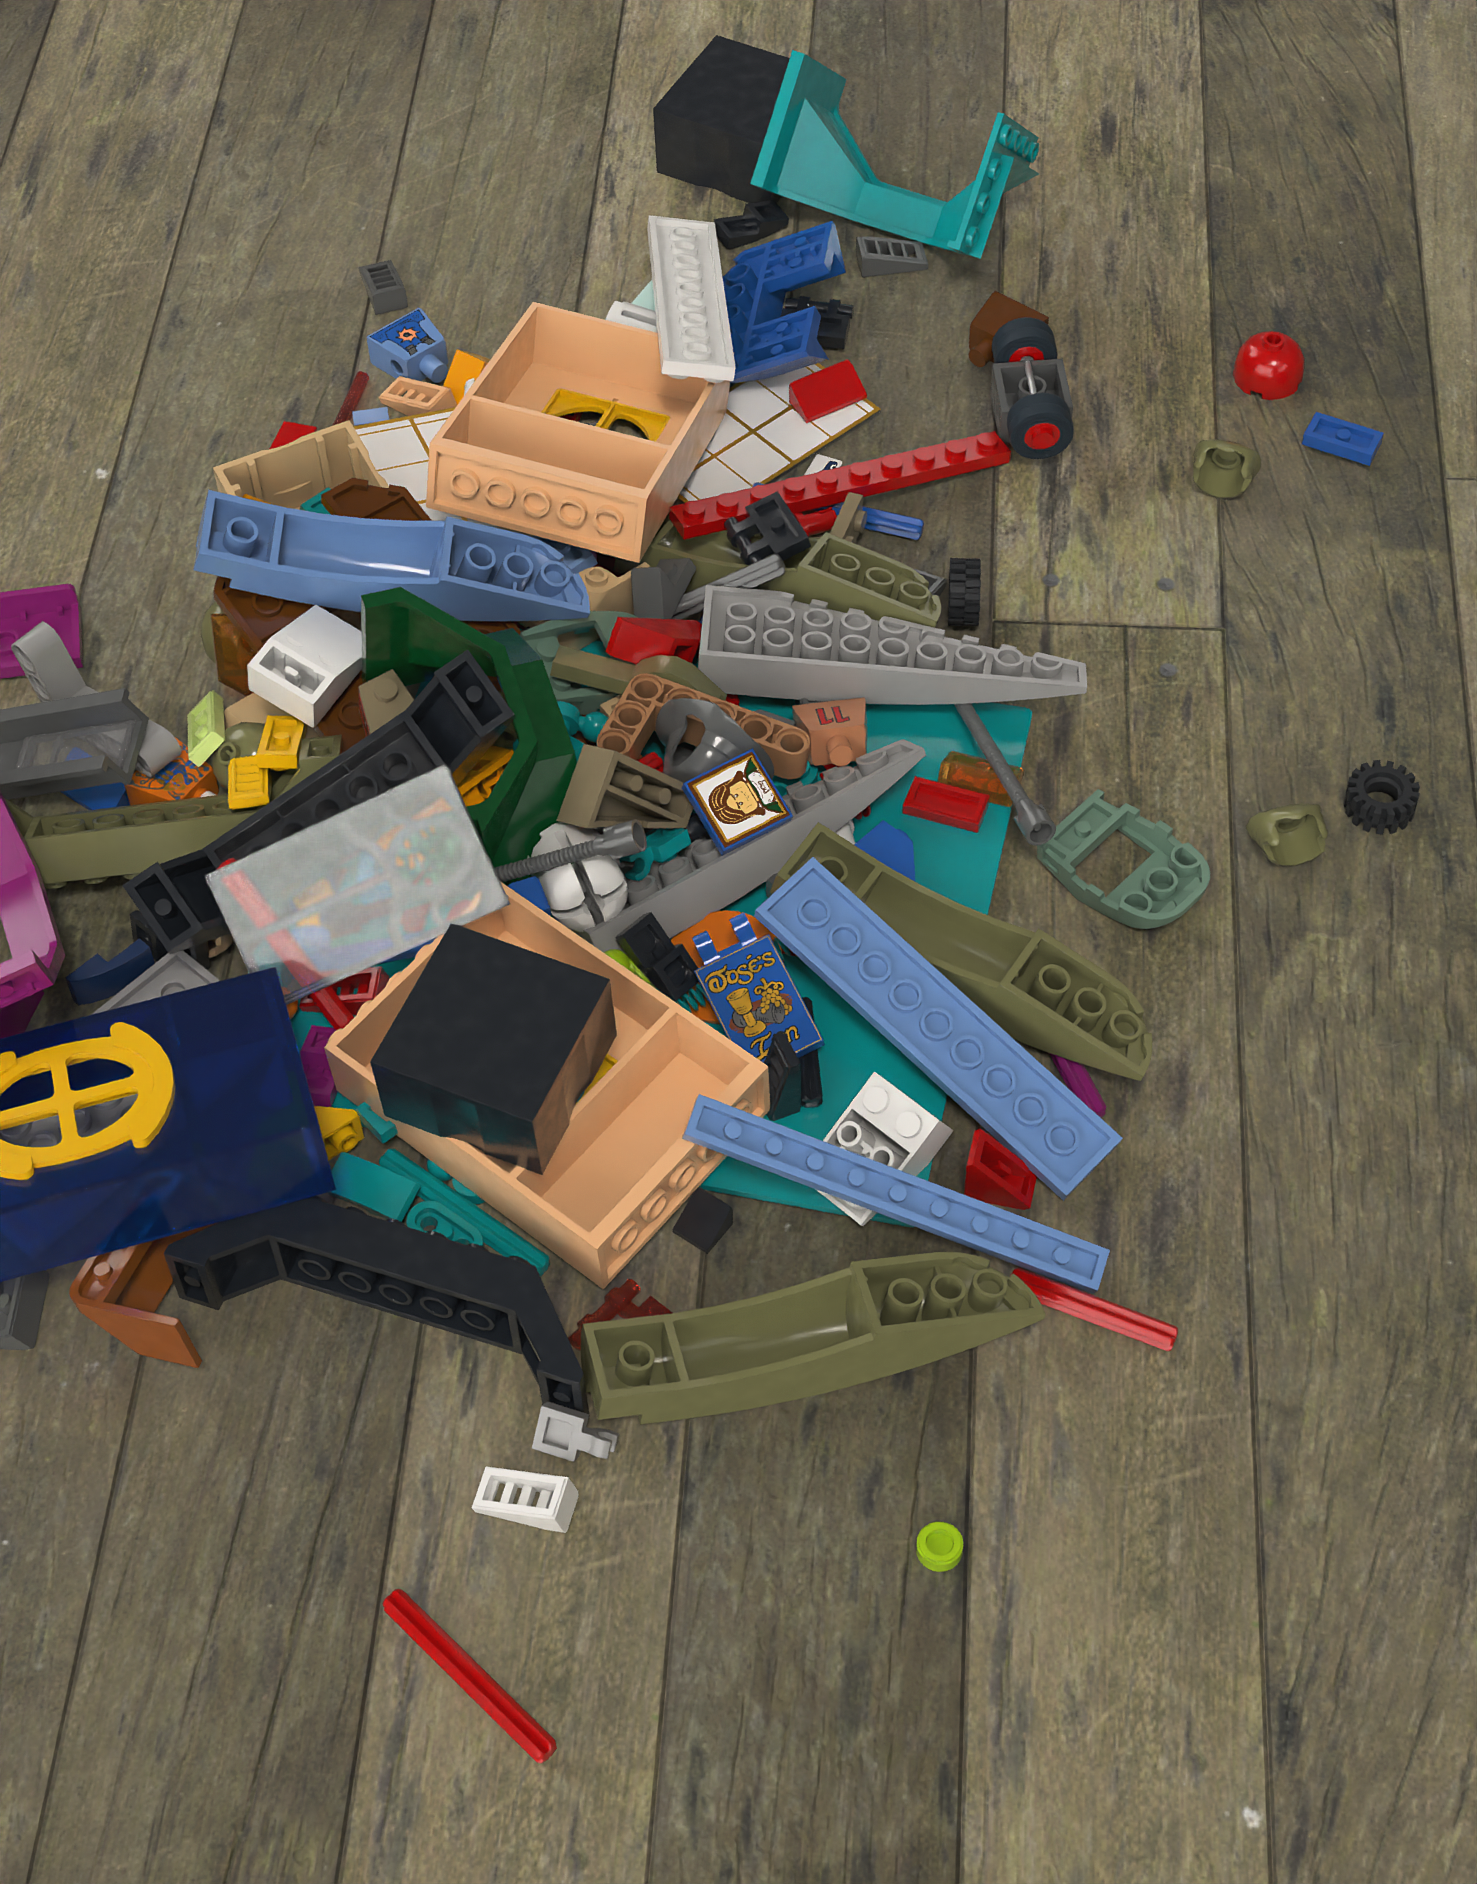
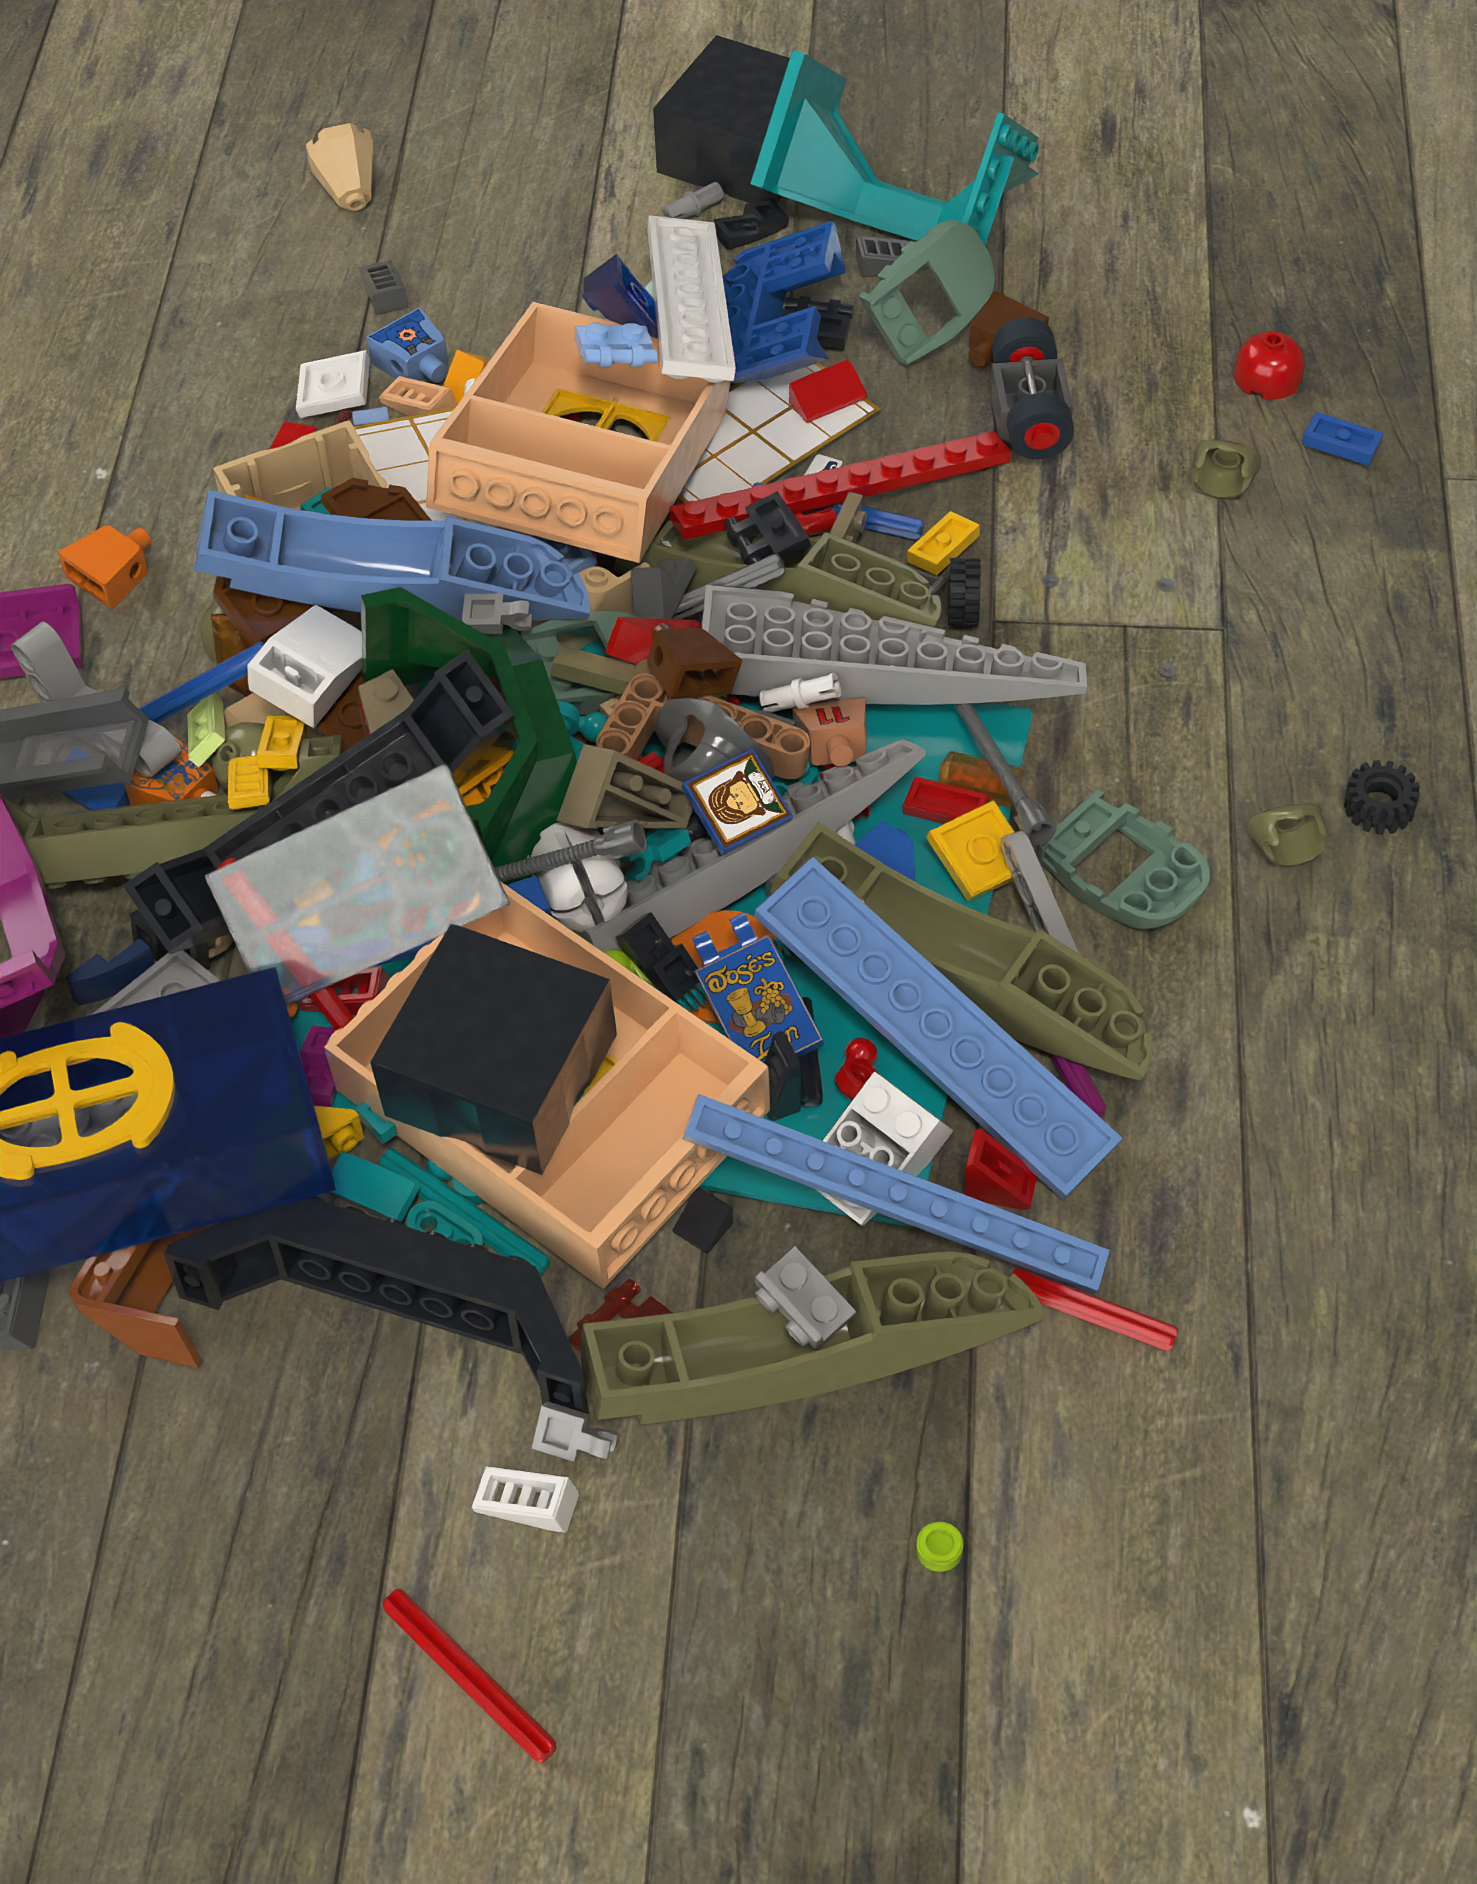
(107, 563): none -> orange torso
(200, 686): none -> blue axle
(333, 384): none -> white tile
(344, 164): none -> tan cone
(489, 612): none -> light grey plate
(615, 345): none -> light blue plate
(620, 295): none -> clear blue slope
(691, 662): none -> reddish brown torso
(694, 202): none -> light grey axle
(800, 693): none -> white pin
(804, 1299): none -> light grey bracket
(857, 1069): none -> red plate
(943, 542): none -> yellow plate
(962, 270): none -> sand green slope
(973, 850): none -> yellow plate
(1034, 887): none -> light grey beam

